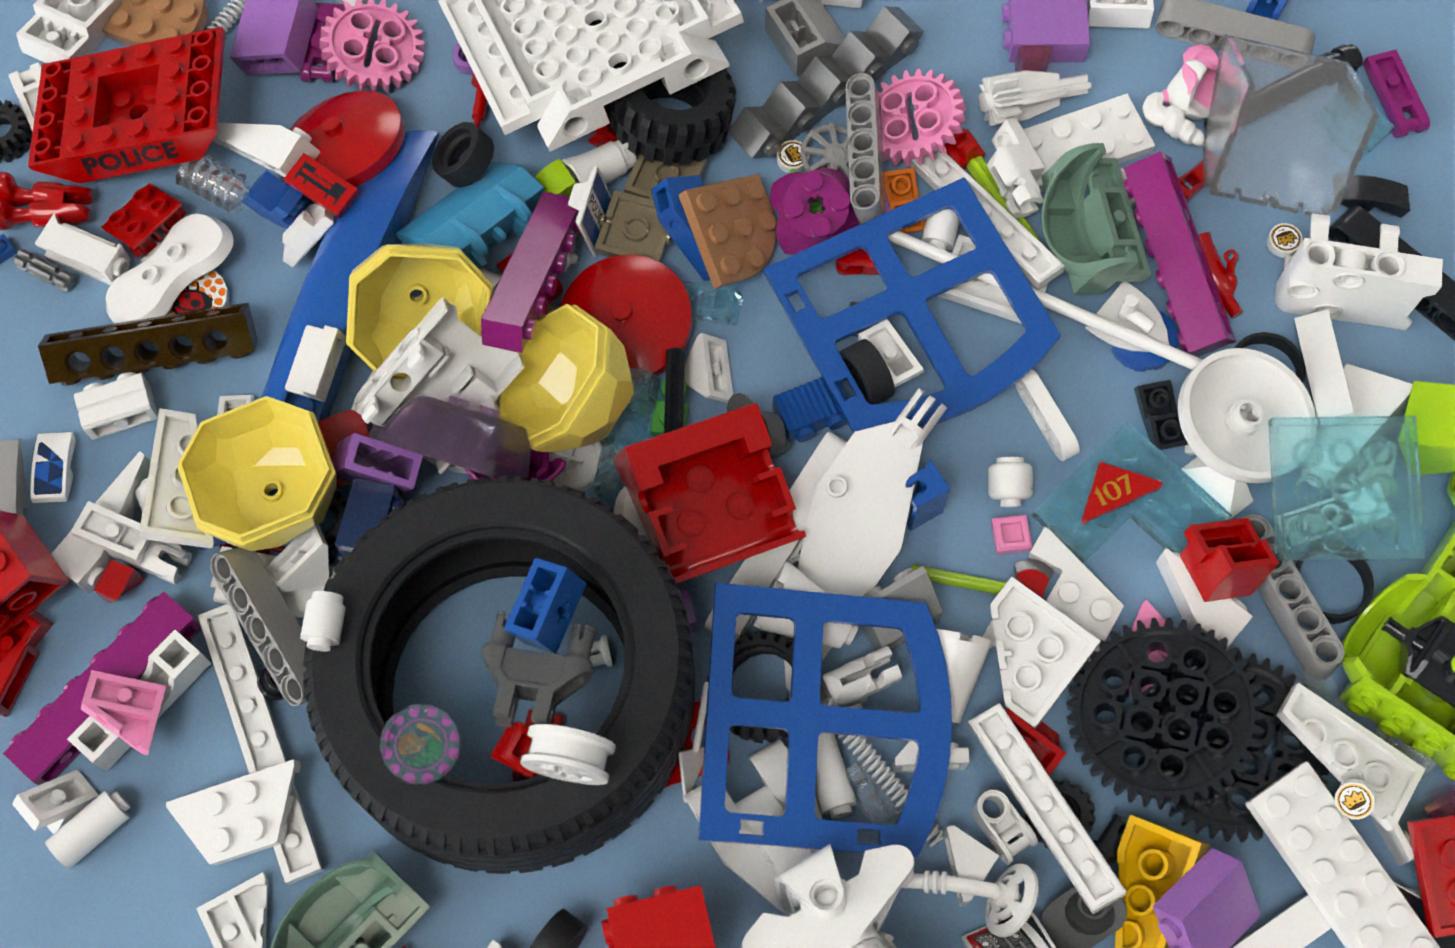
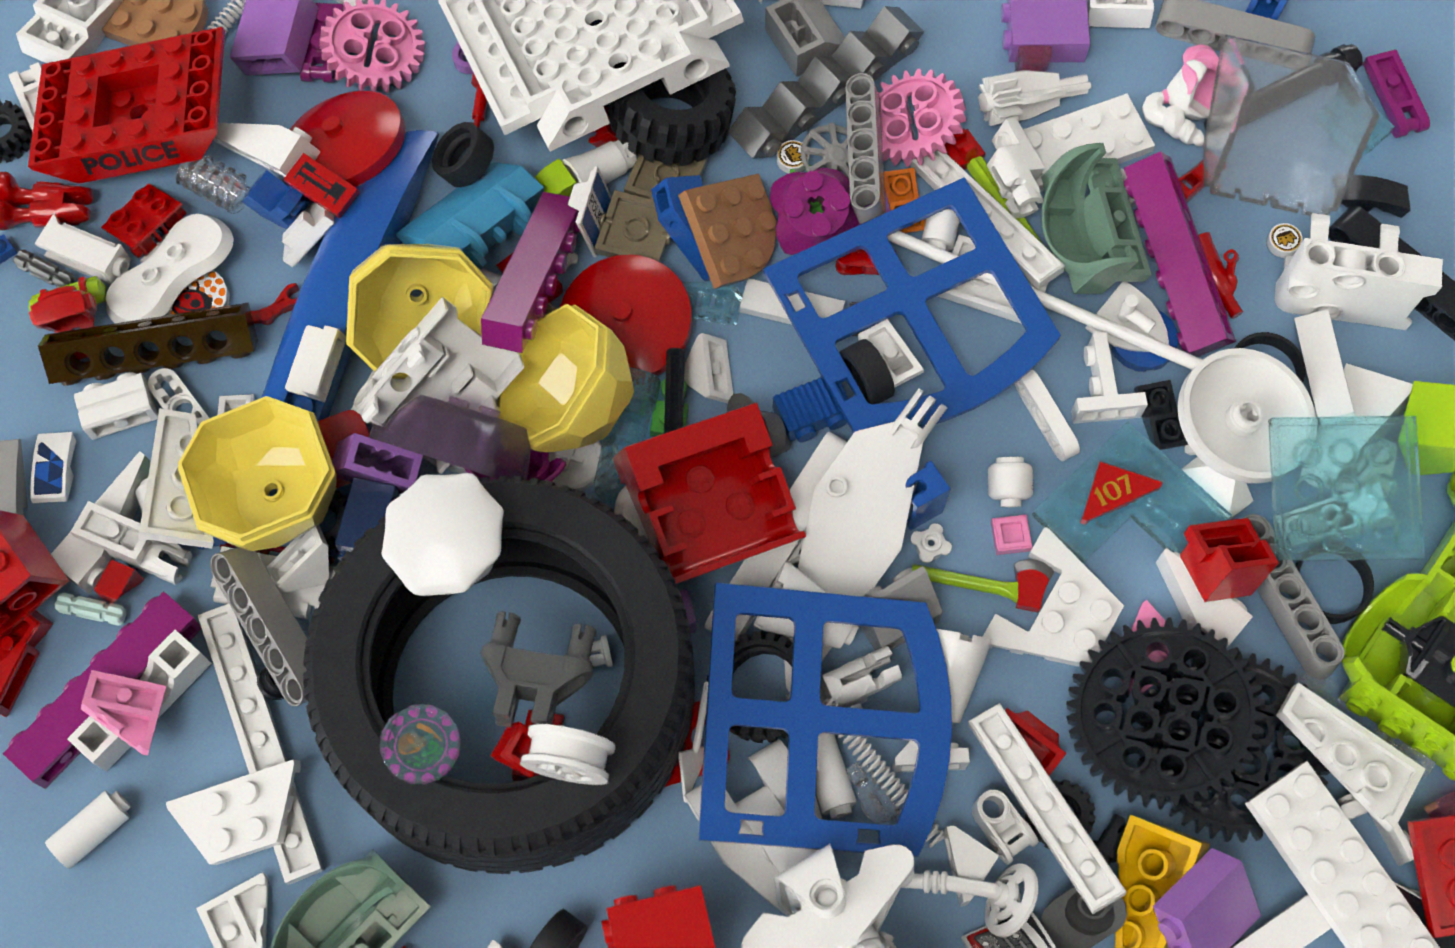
(55, 801): white slope -> none
(68, 306): none -> red piece
(90, 609): none -> light aqua axle
(182, 393): none -> white beam
(281, 305): none -> red piece
(323, 620): white brick -> none
(443, 534): none -> white piece
(545, 605): blue brick -> none
(762, 302): none -> white tile
(926, 552): none -> white plate
(1036, 650): white plate -> none
(1105, 401): none -> white bracket
(1355, 798): tile -> none

